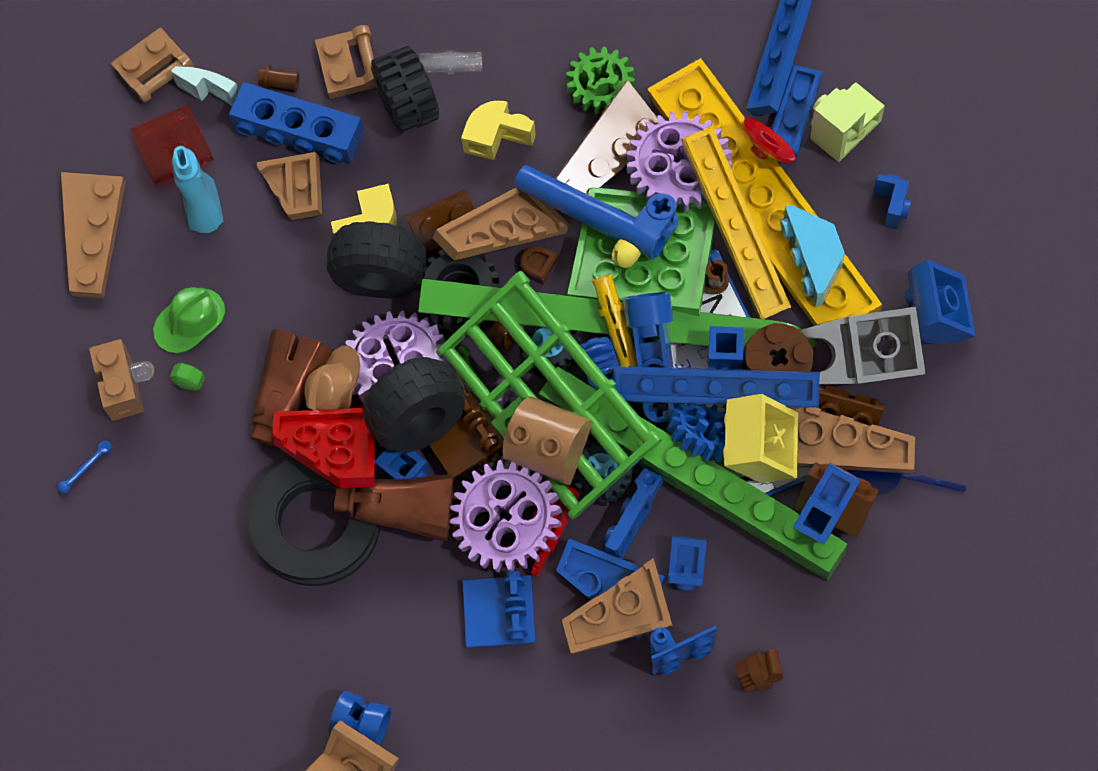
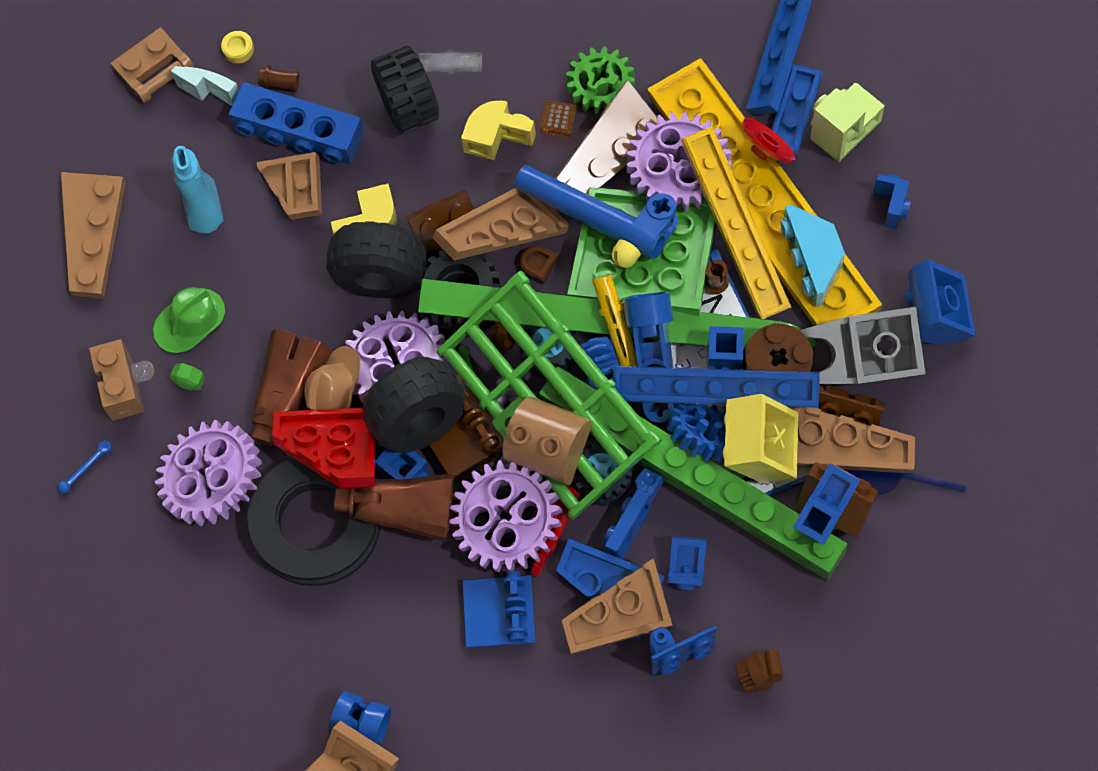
(163, 134): clear red plate -> none
(203, 466): none -> lavender gear
(237, 47): none -> light yellow tile
(338, 63): medium nougat plate -> none
(558, 118): none -> clear orange tile

